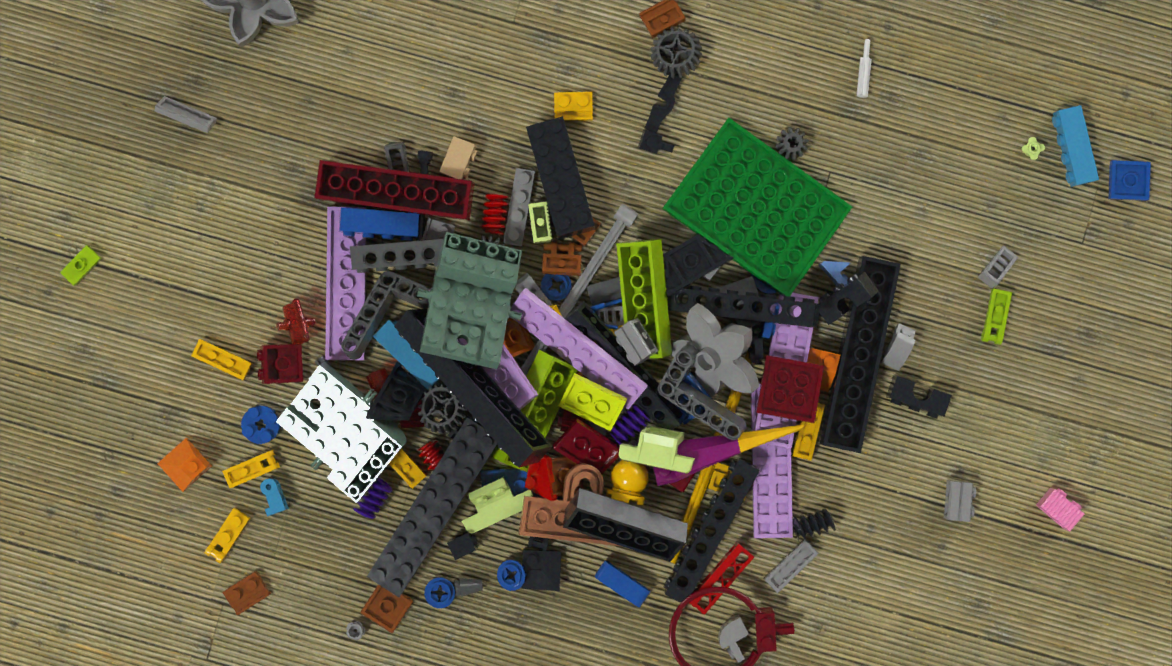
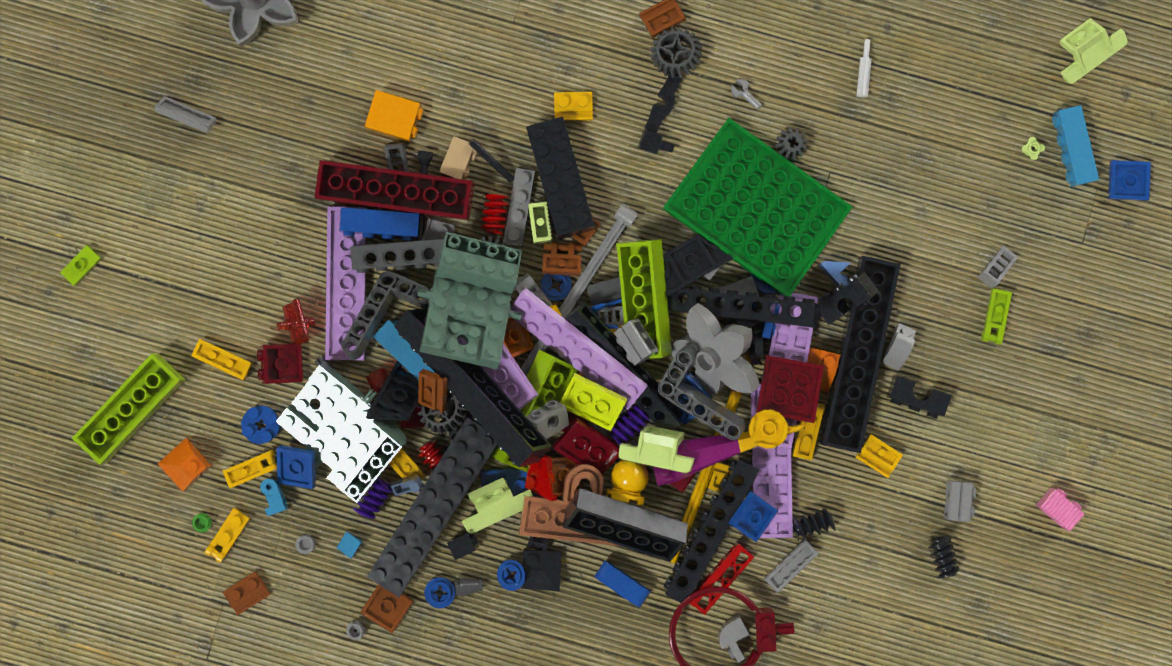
(128, 408): none -> lime brick
(202, 522): none -> bright green plate
(296, 467): none -> blue plate
(305, 544): none -> light grey tile
(349, 544): none -> dark azure slope
(394, 116): none -> light orange brick
(406, 485): none -> sand blue piece
(432, 390): none -> dark orange plate
(491, 160): none -> black bar
(549, 418): none -> light grey brick
(744, 93): none -> light grey bar
(753, 516): none -> blue plate
(768, 429): none -> yellow tile
(879, 456): none -> yellow plate
(944, 556): none -> black piece
(1089, 48): none -> yellowish green plate

